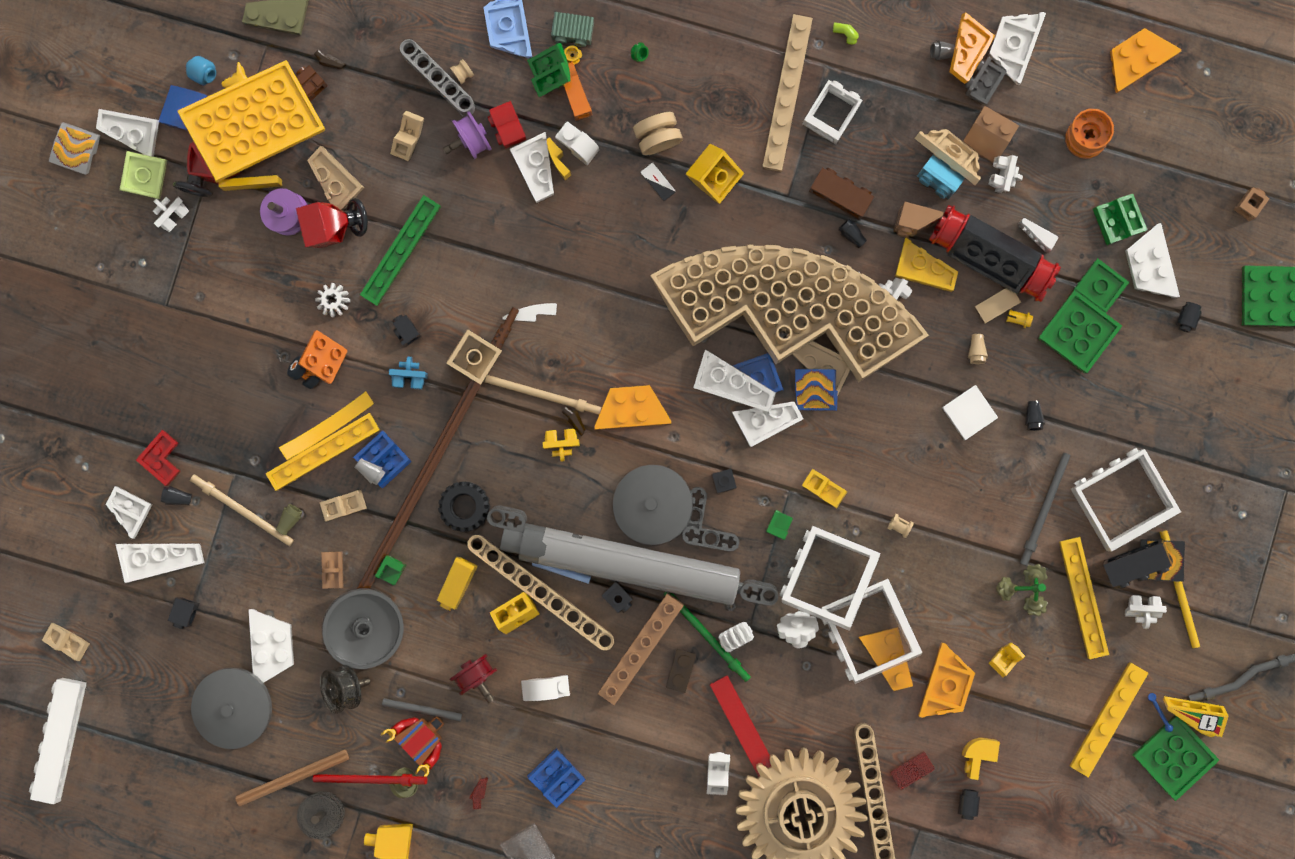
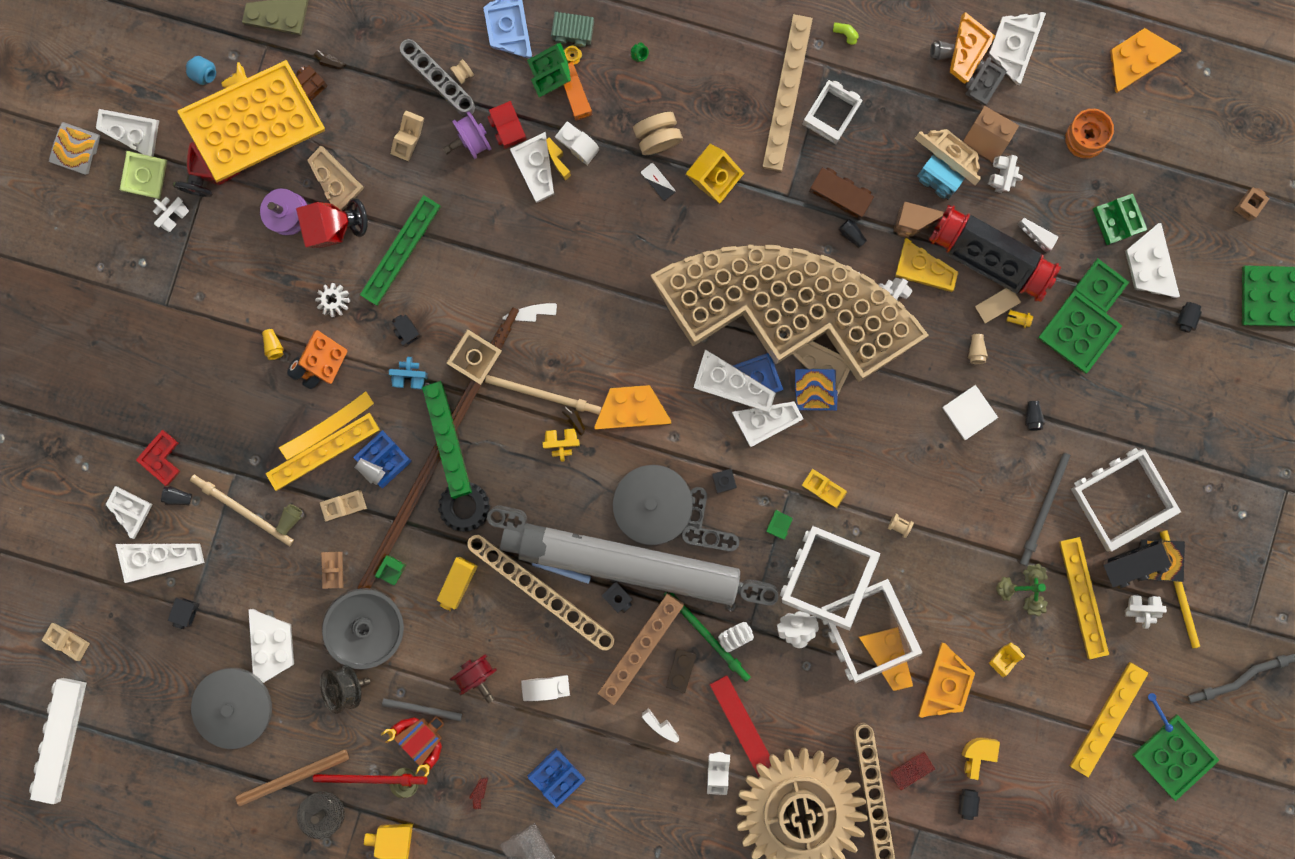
(176, 100): blue slope -> none
(250, 183): yellow tile -> none
(272, 346): none -> yellow cone
(447, 440): none -> green plate
(514, 613): yellow brick -> none
(664, 729): none -> white slope
(1203, 717): yellow slope -> none

